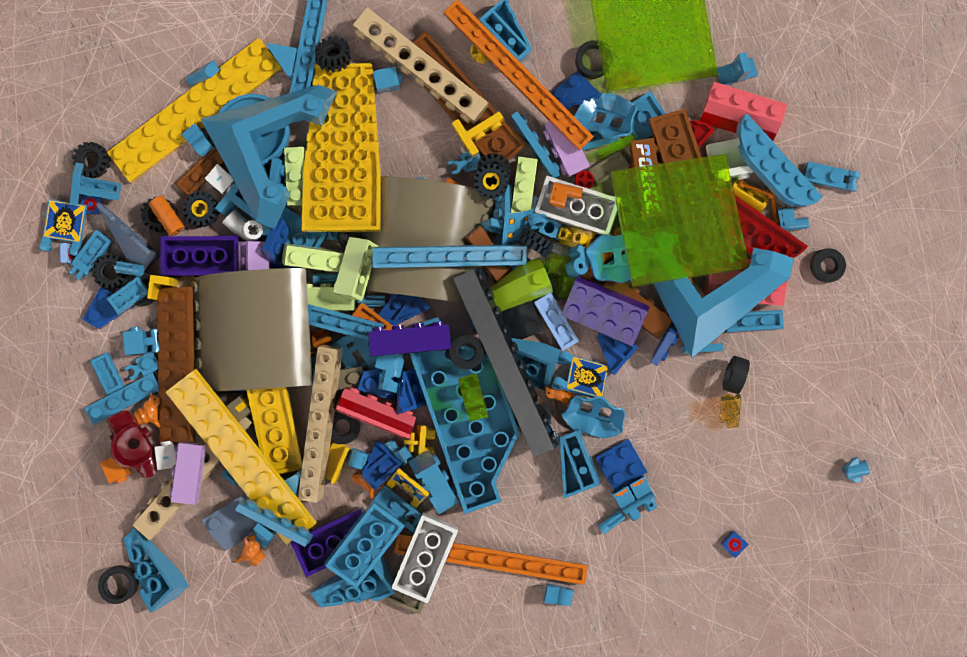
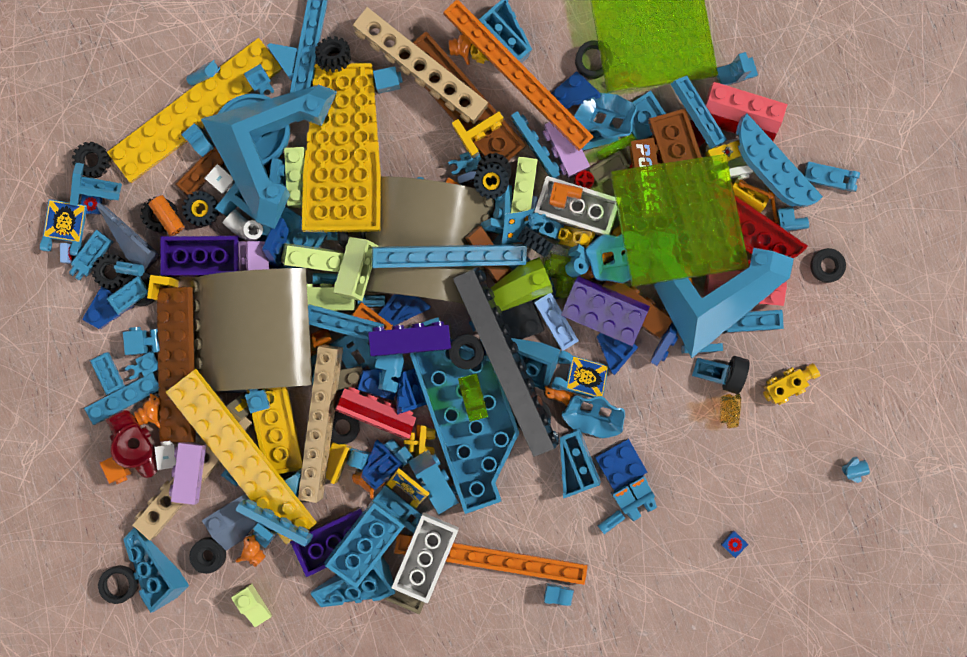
(202, 565): none -> black tyre
(251, 605): none -> yellowish green arch
(257, 400): none -> dark azure plate
(259, 79): none -> dark azure plate
(460, 47): none -> orange animal
(466, 178): none -> light blue tile
(698, 111): none -> dark azure plate
(711, 371): none -> dark azure slope
(731, 150): none -> yellow leg
(787, 383): none -> yellow brick

